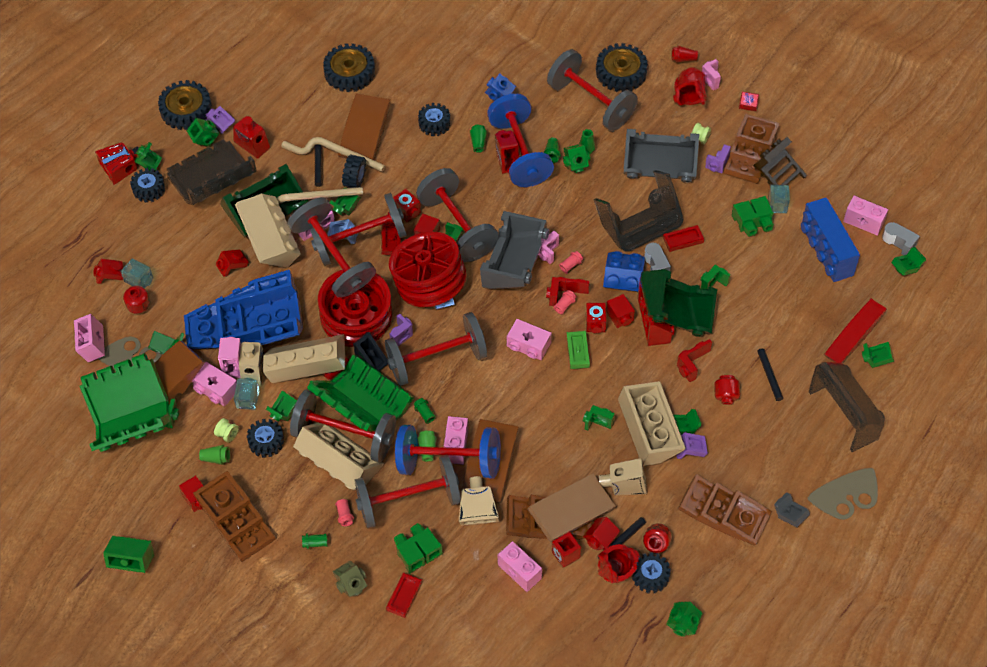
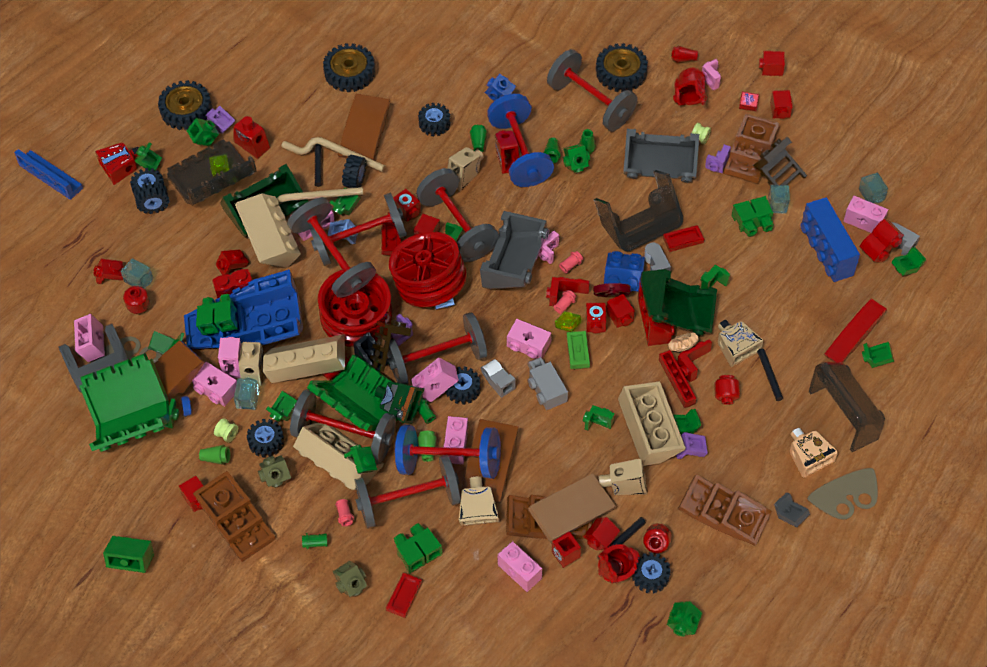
(48, 173): none -> blue fence
(118, 356): none -> dark grey connector
(151, 197): none -> black wheel
(186, 406): none -> blue tile
(216, 316): none -> green hips
(218, 164): none -> clear neon green plate
(227, 283): none -> red brick
(274, 471): none -> olive brick
(362, 458): none -> green bracket
(385, 331): none -> dark brown plate
(400, 400): none -> dark green torso
(436, 379): none -> bright pink brick
(466, 165): none -> tan torso
(468, 390): none -> black wheel
(498, 378): none -> light grey leg
(547, 384): none -> light grey brick
(568, 321): none -> clear neon green plate
(611, 289): none -> dark red tile
(677, 379): none -> red piece
(683, 342): none -> light nougat gear
(738, 342): none -> tan torso
(772, 63): none -> red brick
(781, 104): none -> red brick
(811, 452): none -> light nougat torso
(873, 188): none -> clear light blue brick
(881, 241): none -> red brick

